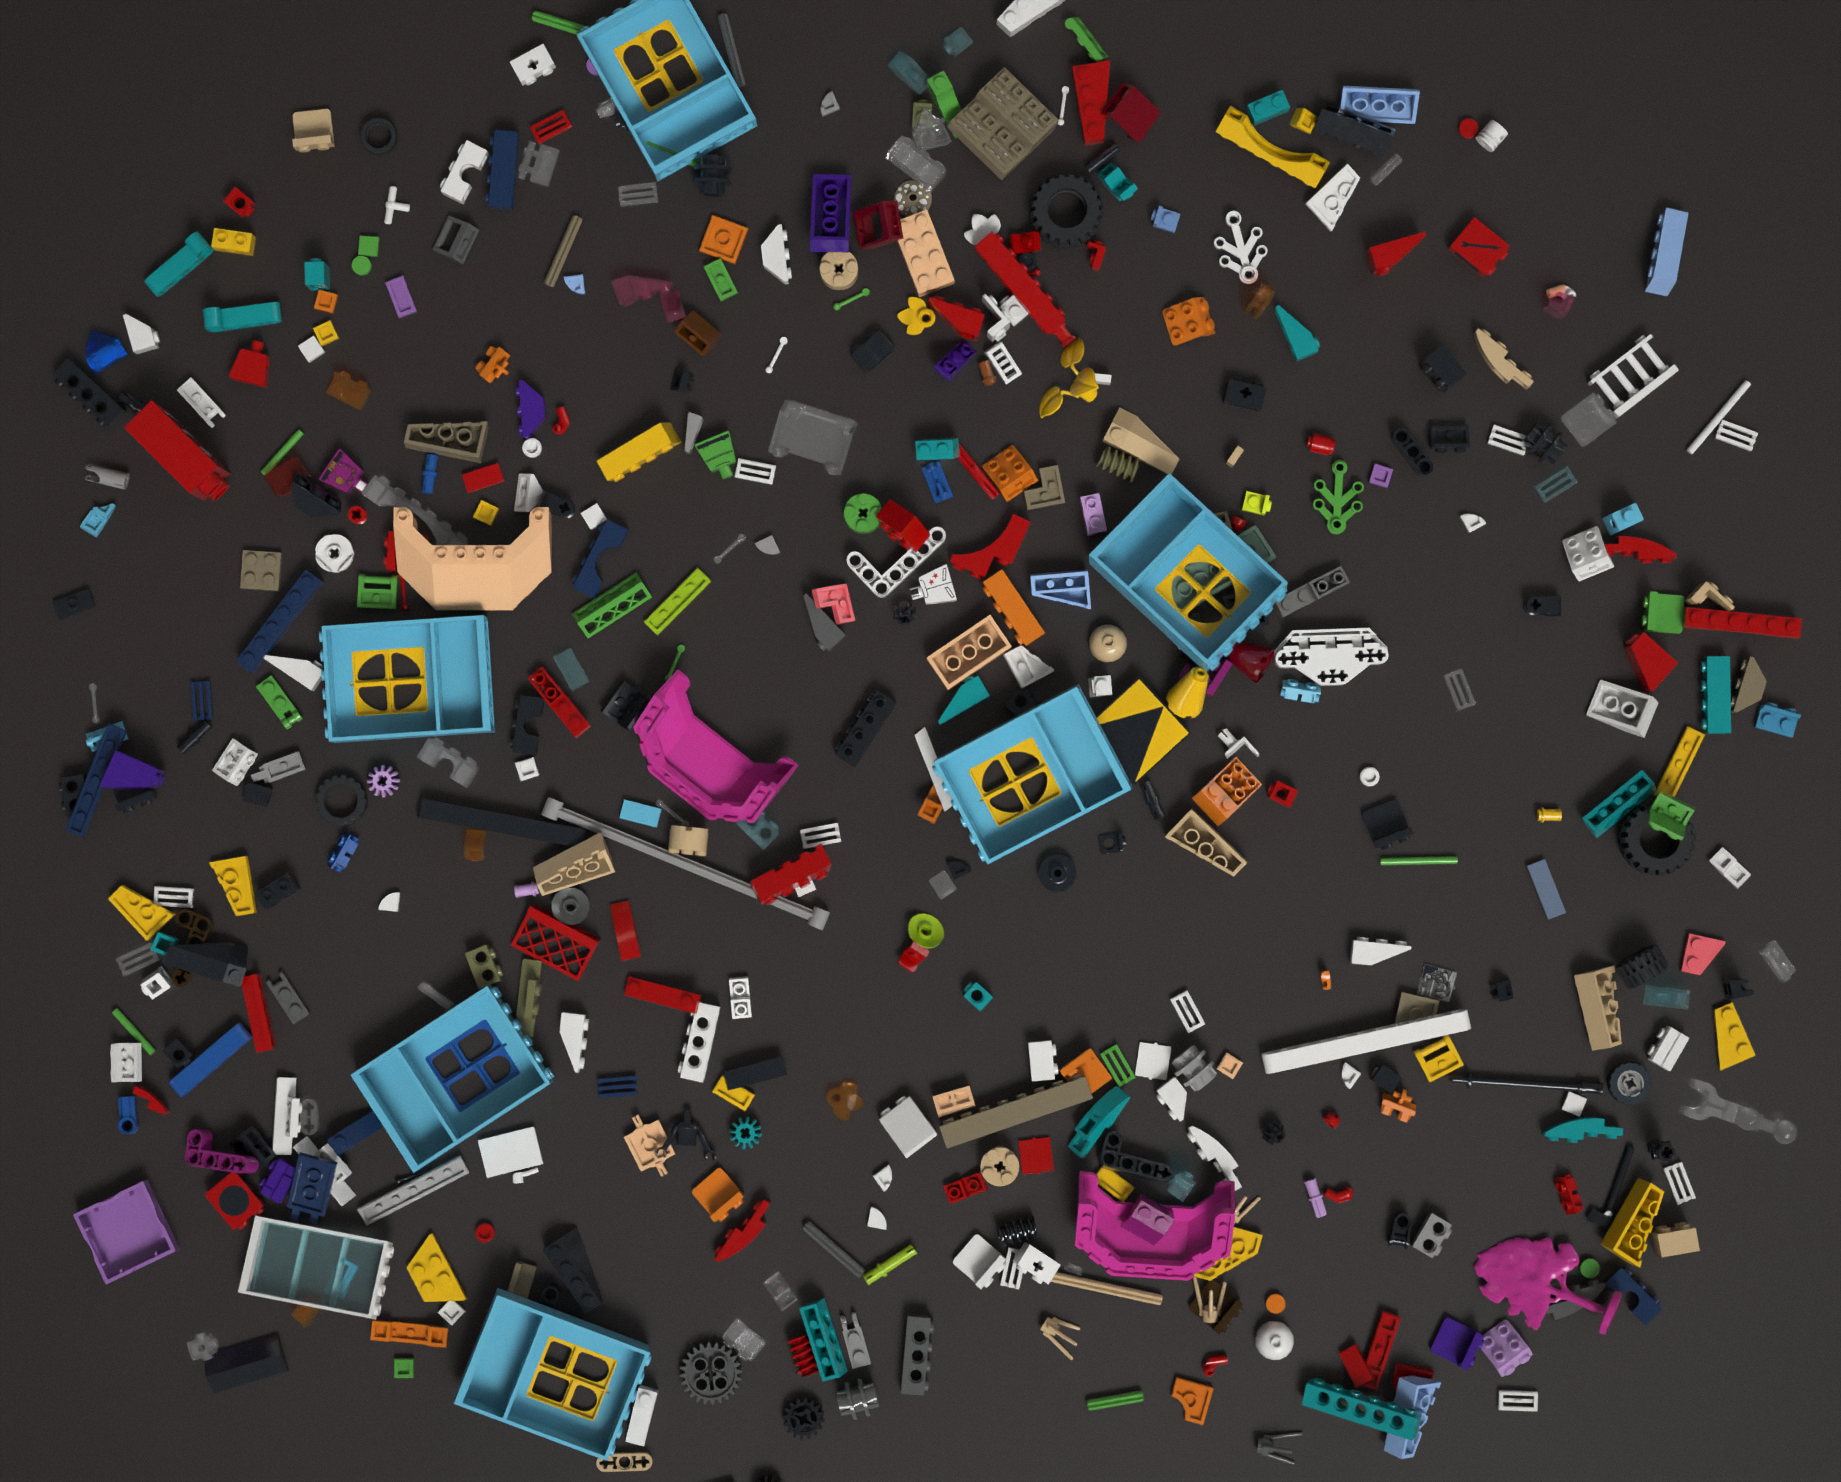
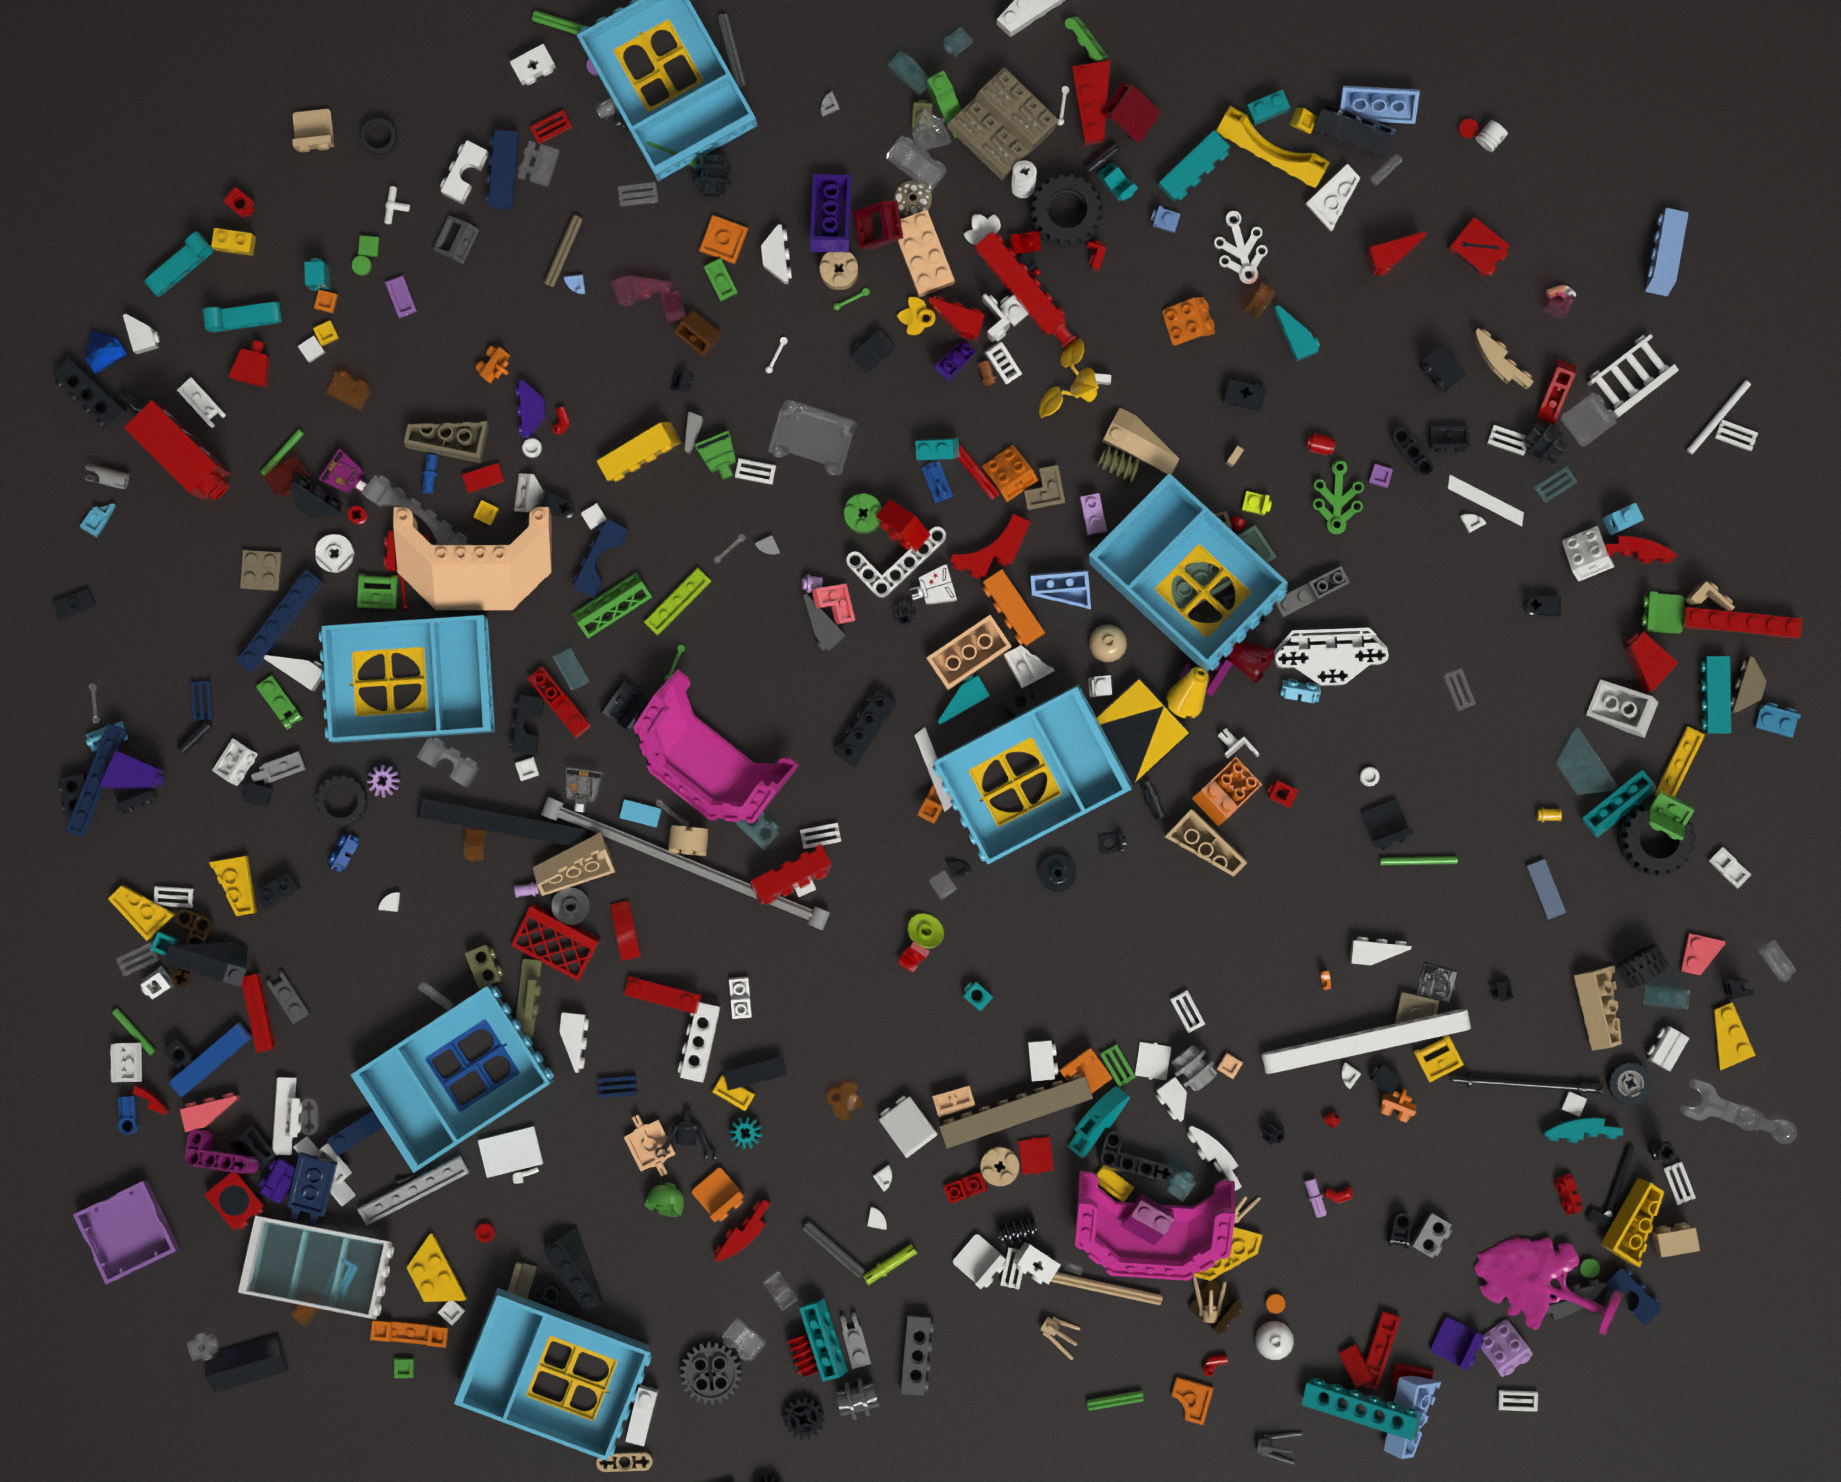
(202, 1115): none -> coral slope
(582, 786): none -> clear torso
(666, 1200): none -> bright green cylinder
(811, 582): none -> lavender hose
(1023, 179): none -> white piece
(1193, 166): none -> teal brick
(1485, 500): none -> white sticker
(1556, 391): none -> red slope
(1583, 767): none -> clear light blue wing

